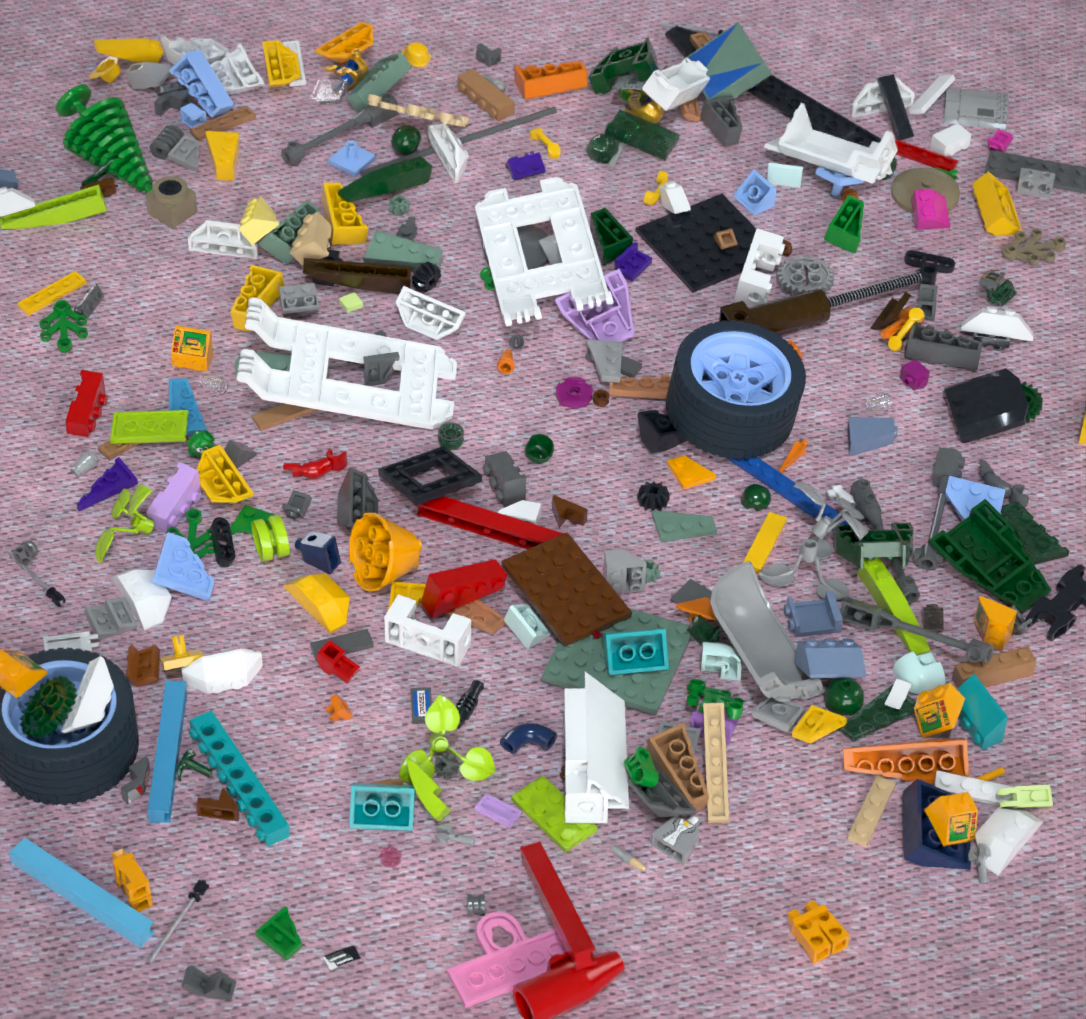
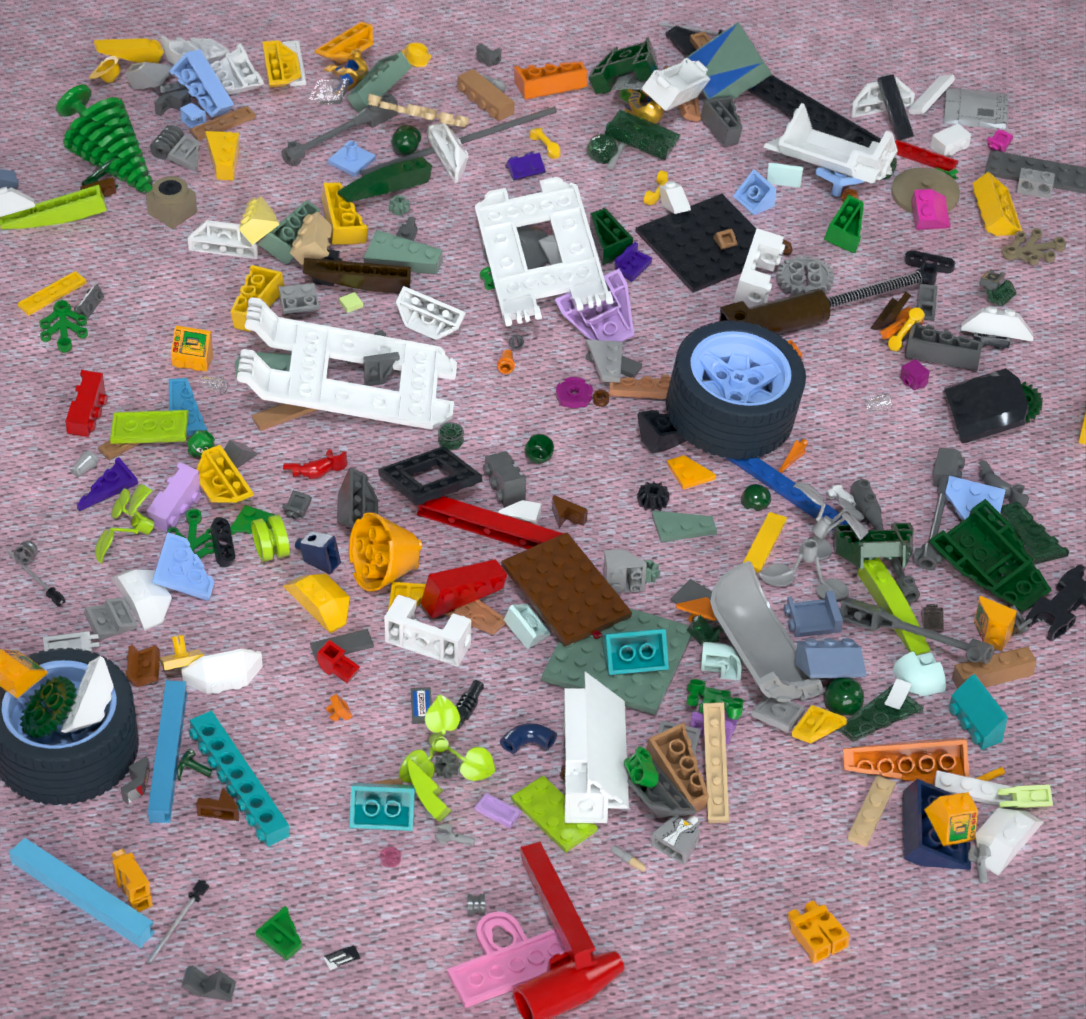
(426, 276): black gear -> none
(869, 434): sand blue slope -> none
(938, 709): light orange slope -> none

